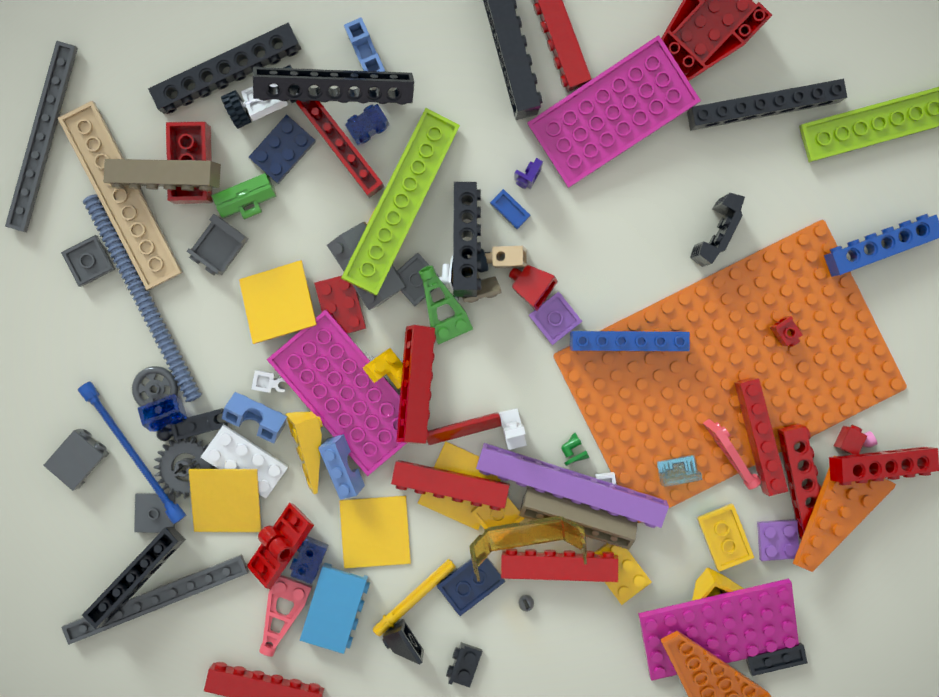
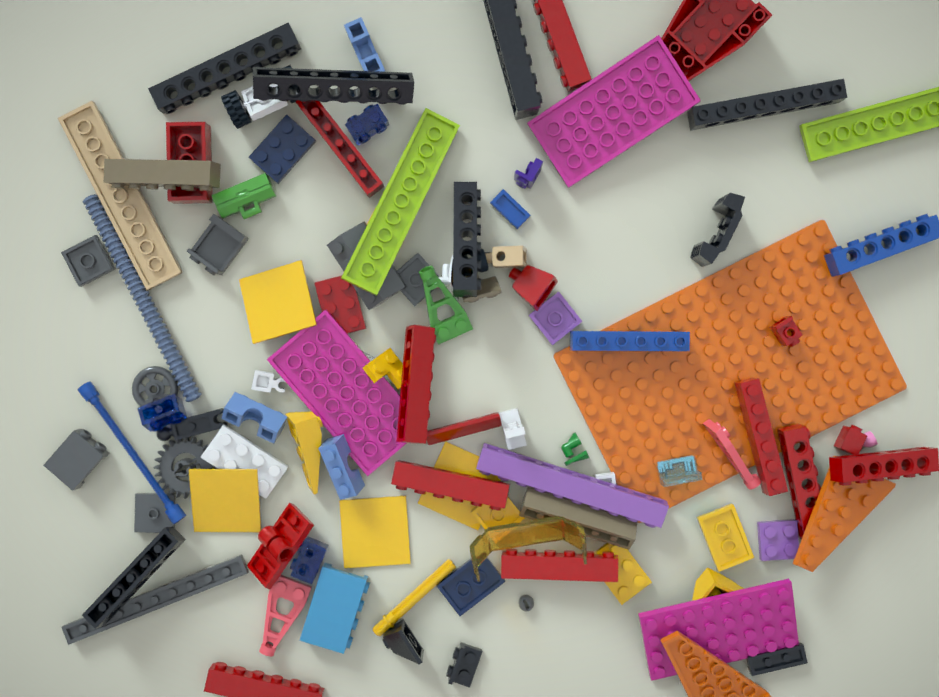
(41, 136): dark grey plate -> none

